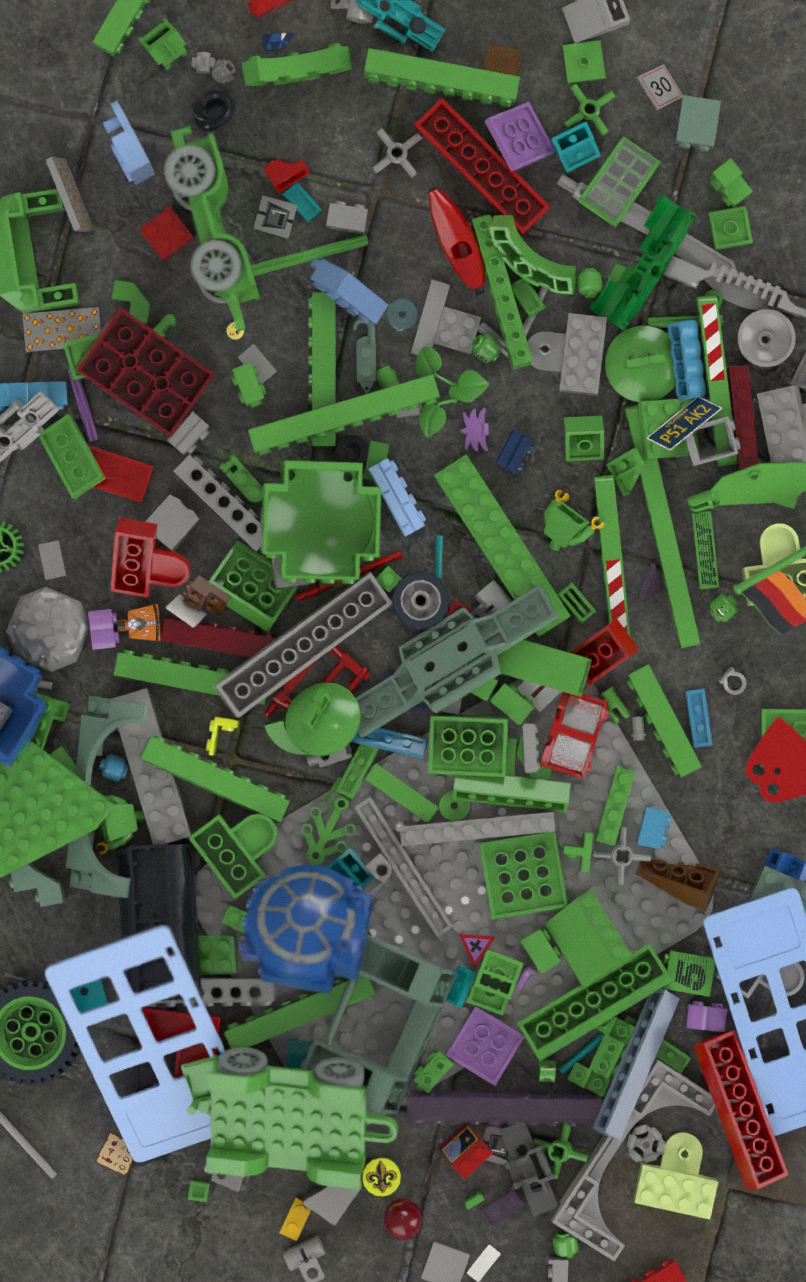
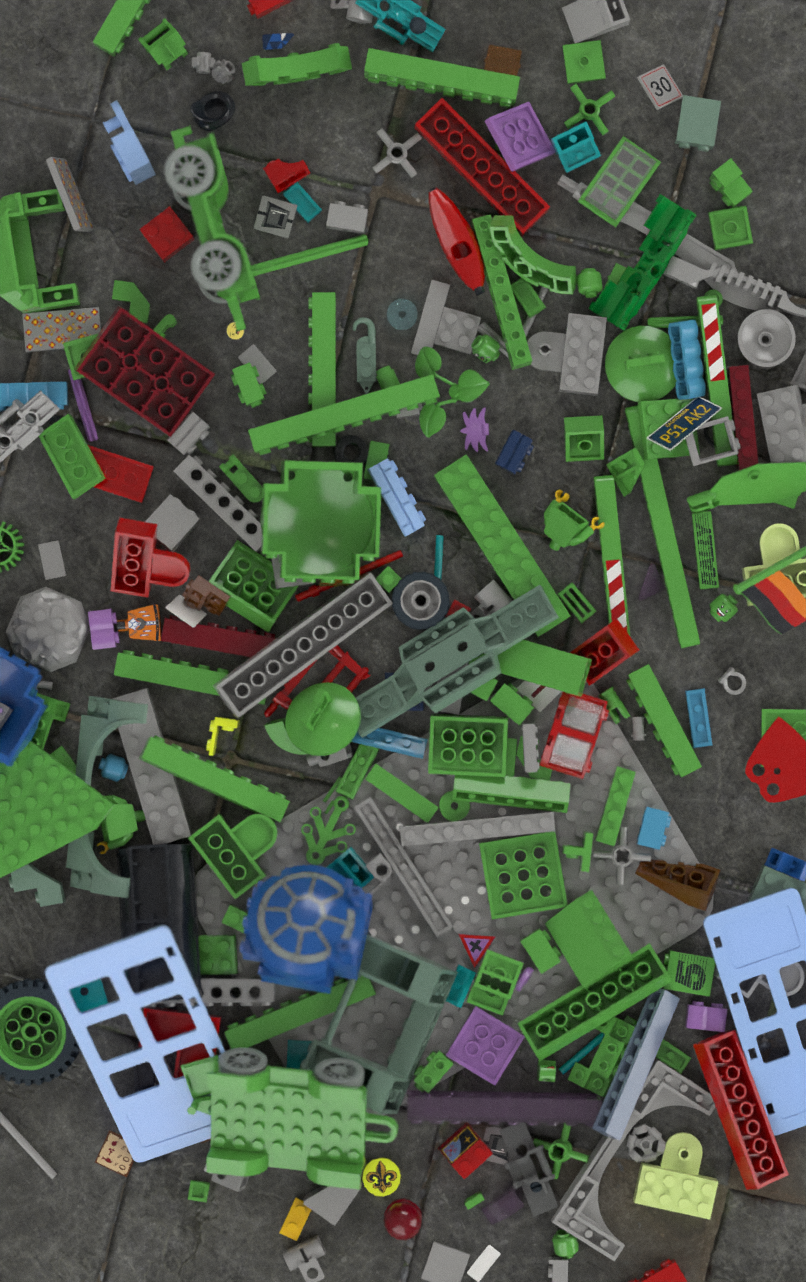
(347, 291): medium blue brick -> none

